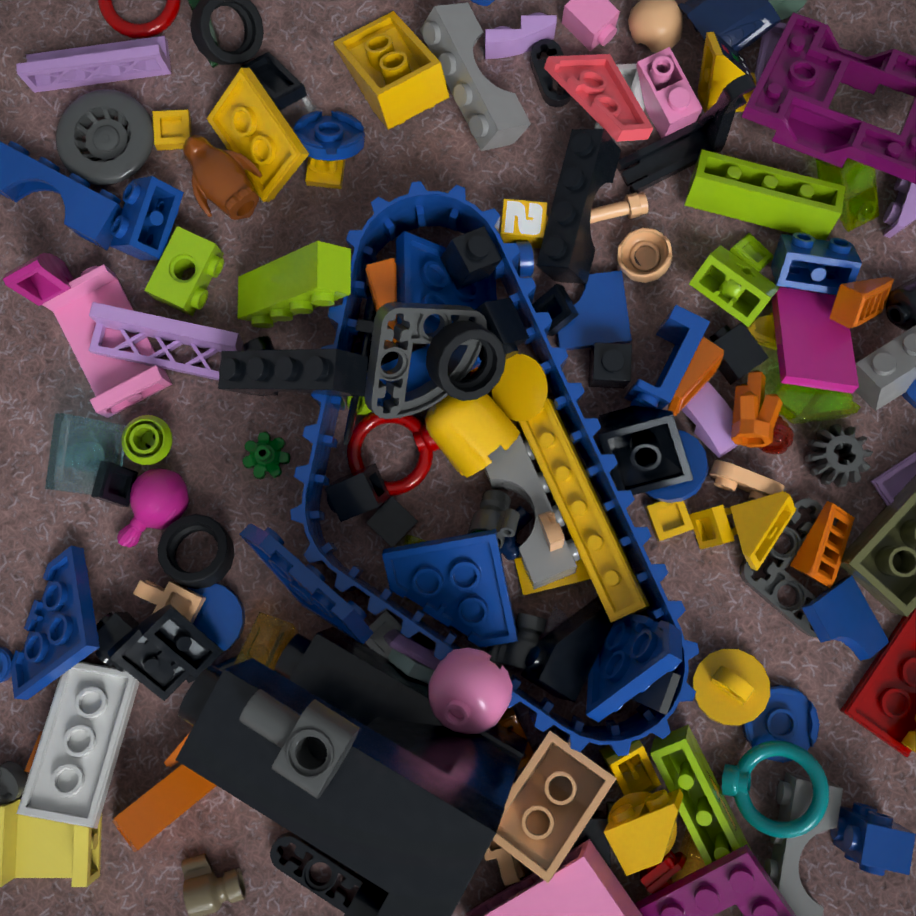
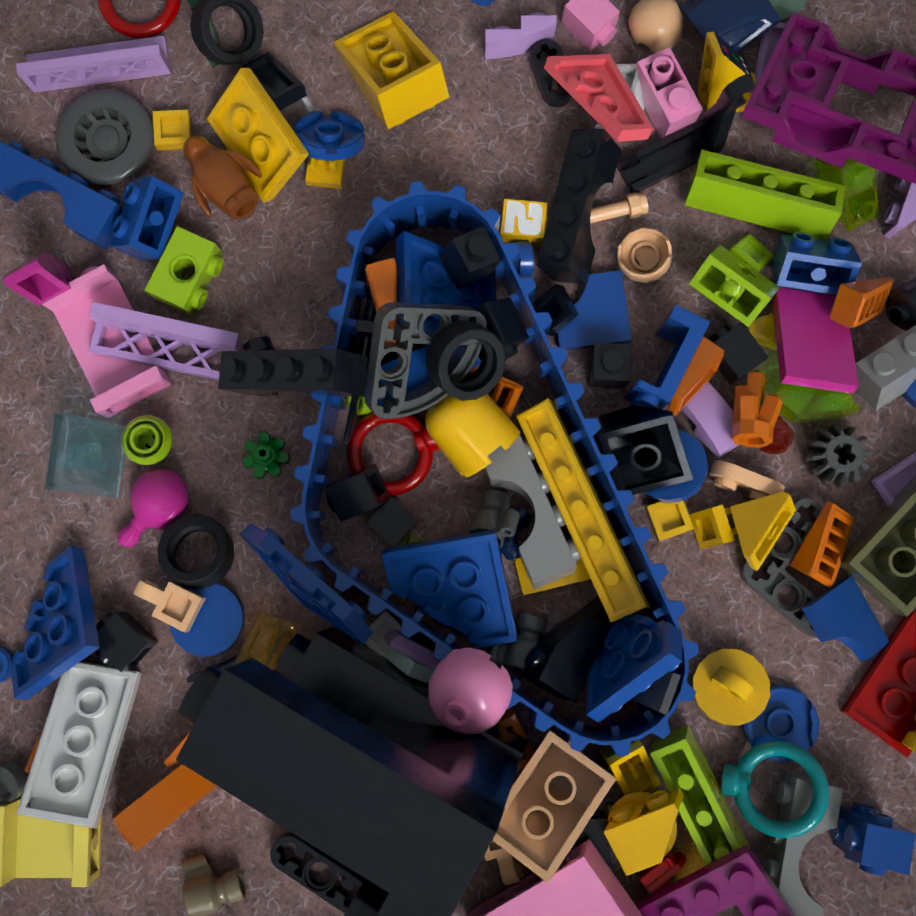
(114, 484): black tile -> none
(164, 651): black slope -> none
(291, 733): dark grey piece -> none
(294, 284): lime brick -> none
(490, 112): light grey arch -> none
(521, 388): yellow sticker -> none
(551, 530): light nougat tile -> none

